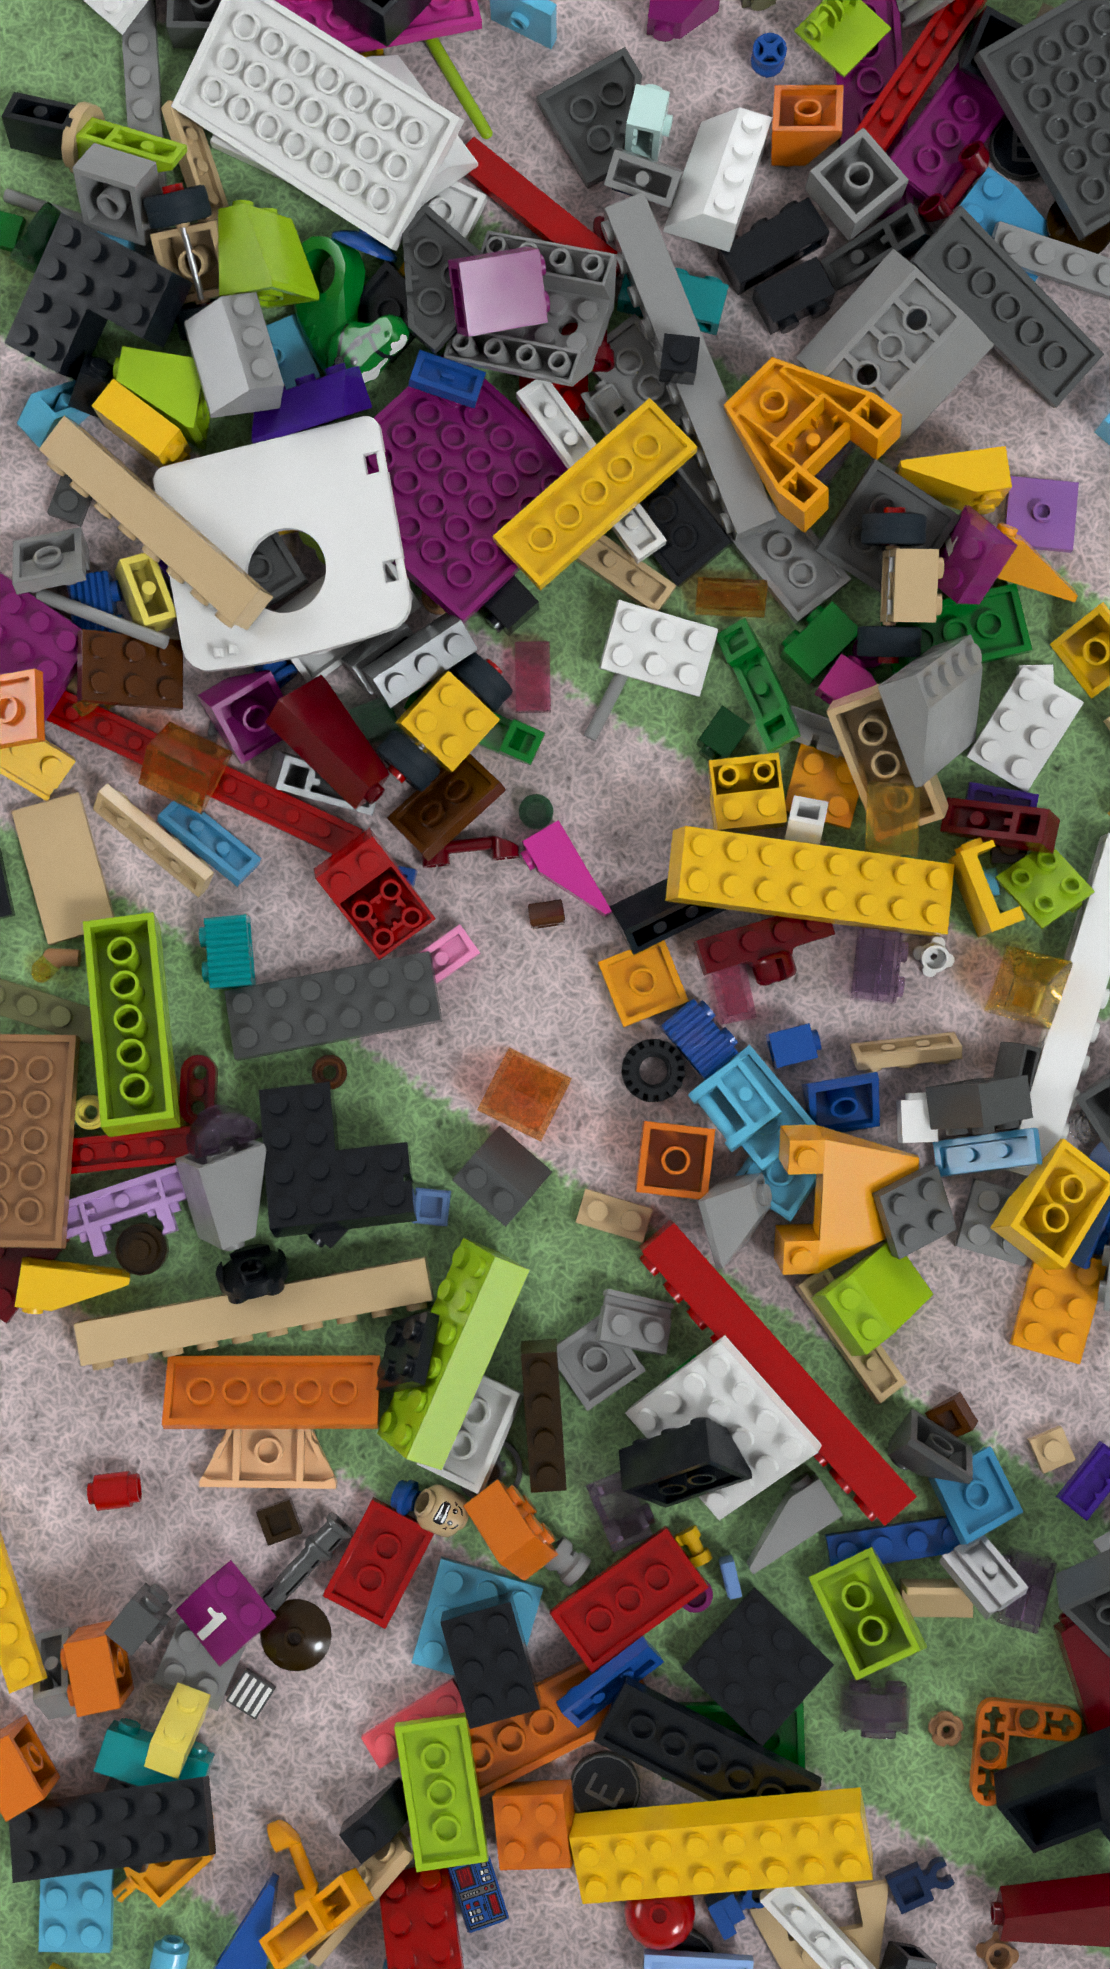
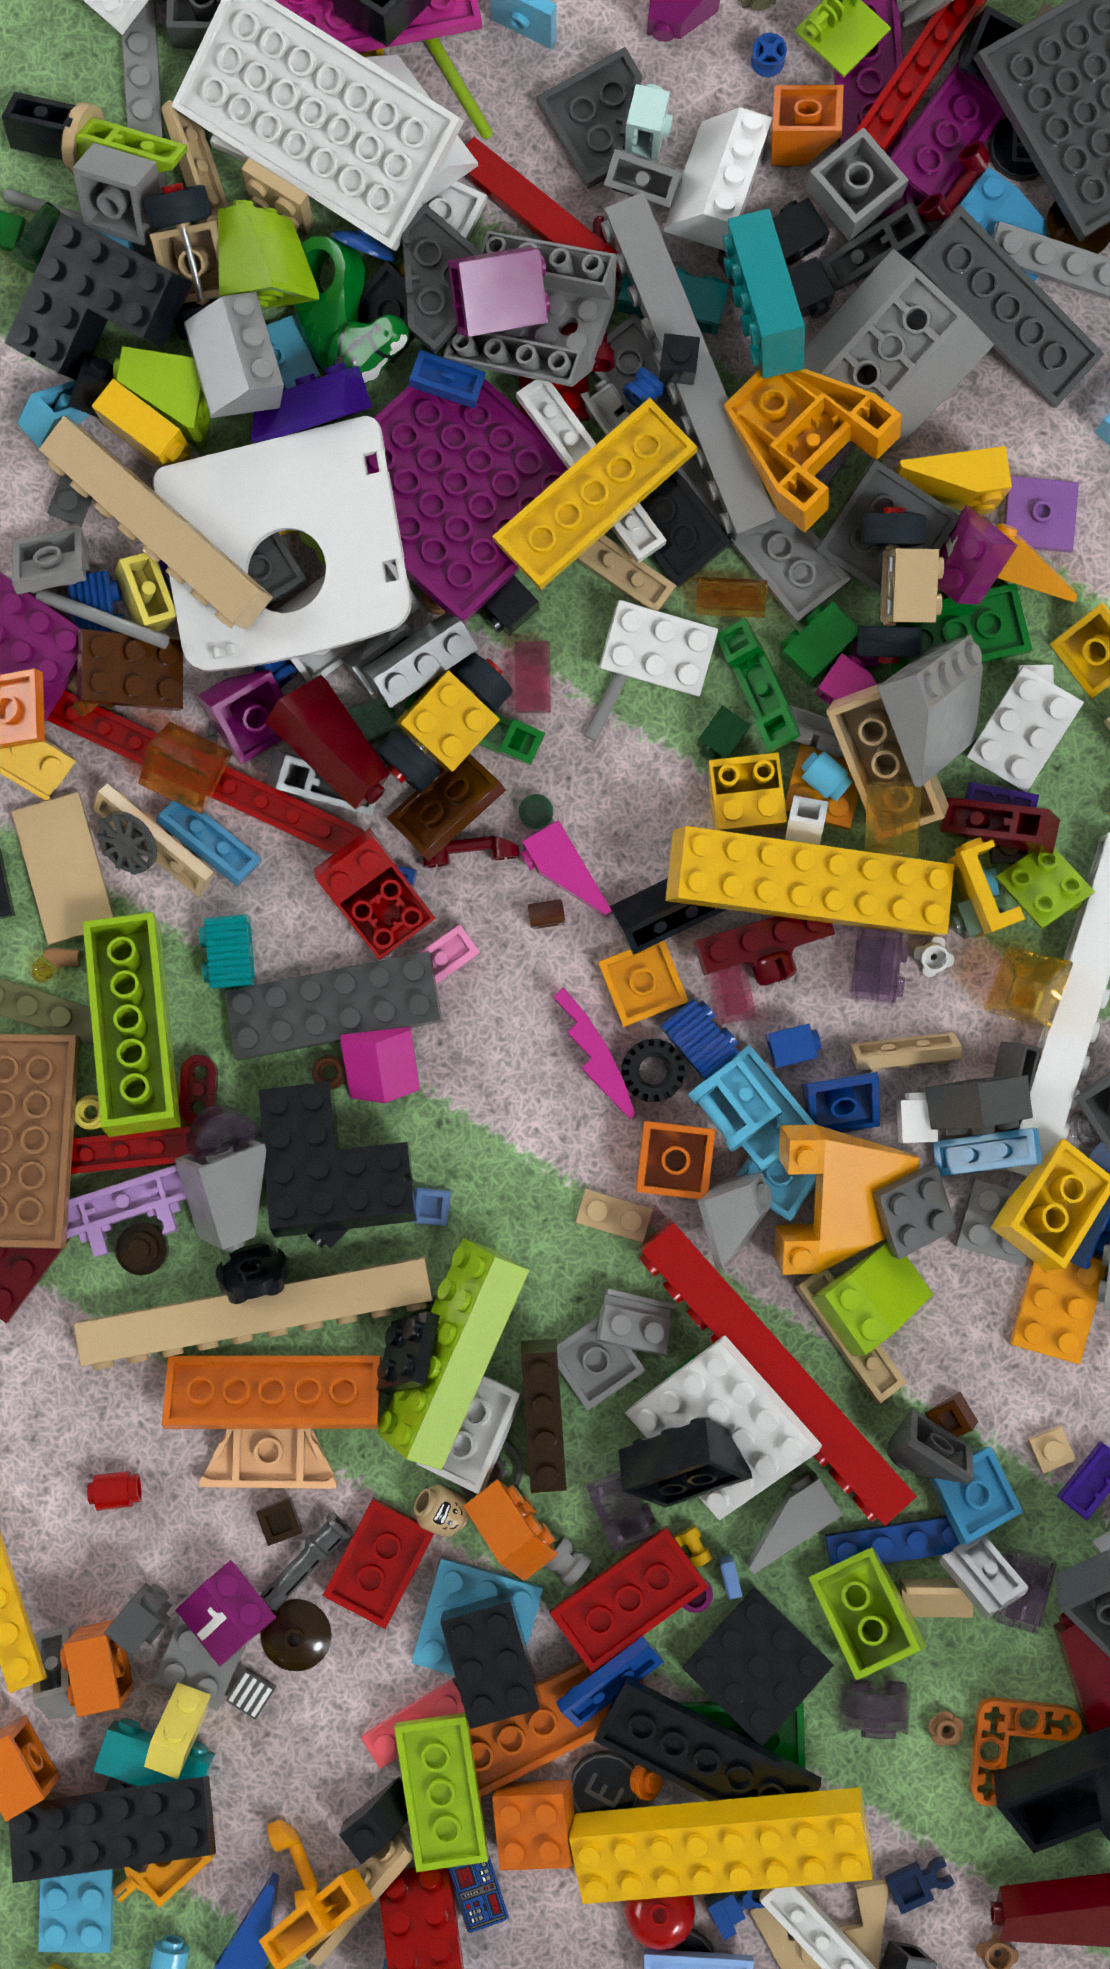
(57, 1284): yellow slope -> none
(127, 842): none -> dark grey wheel
(272, 191): none -> tan plate
(380, 1064): none -> dark pink slope
(405, 1496): blue plate -> none
(502, 1176): dark grey slope -> none
(524, 1094): clear orange slope -> none
(601, 1066): none -> dark pink slope
(643, 387): none -> blue wheel
(645, 1783): none -> orange plate
(764, 294): none -> teal brick
(826, 775): none -> medium azure brick
(965, 919): none -> sand green plate

